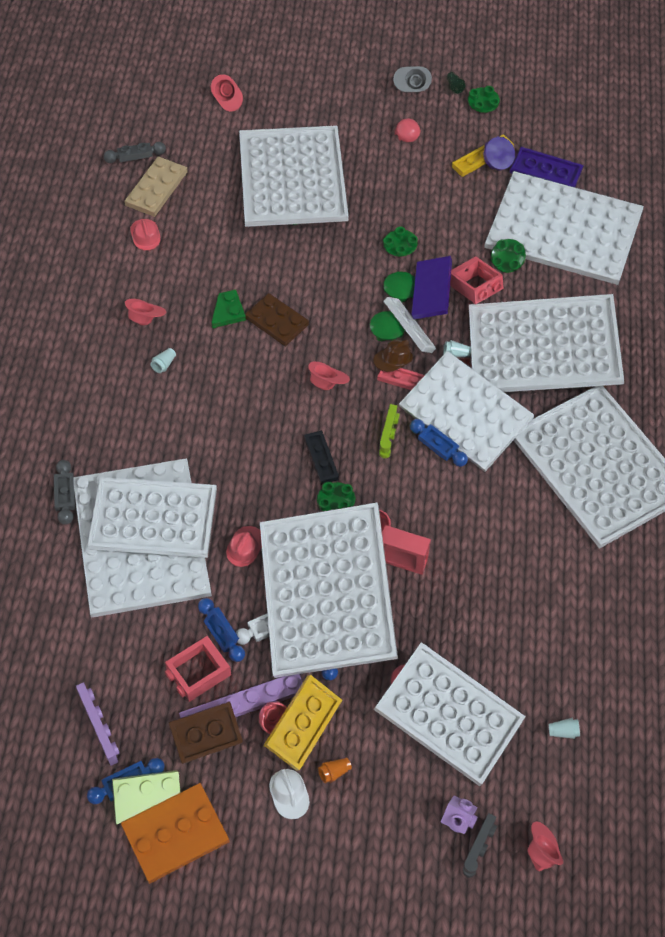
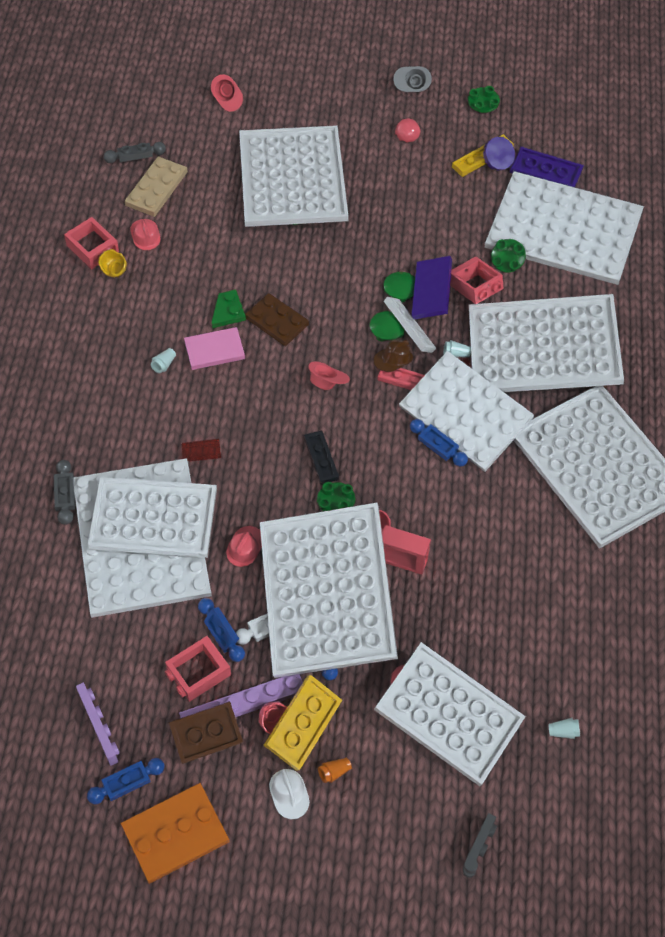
(86, 227): none -> coral window
(112, 263): none -> yellow hair
(142, 792): yellowish green wing -> none
(143, 312): coral piece -> none
(201, 450): none -> clear red tile
(214, 348): none -> bright pink tile
(389, 431): lime plate -> none
(400, 242): green dish -> none
(455, 82): clear green cone -> none
(460, 815): lavender brick -> none
(543, 848): coral piece -> none

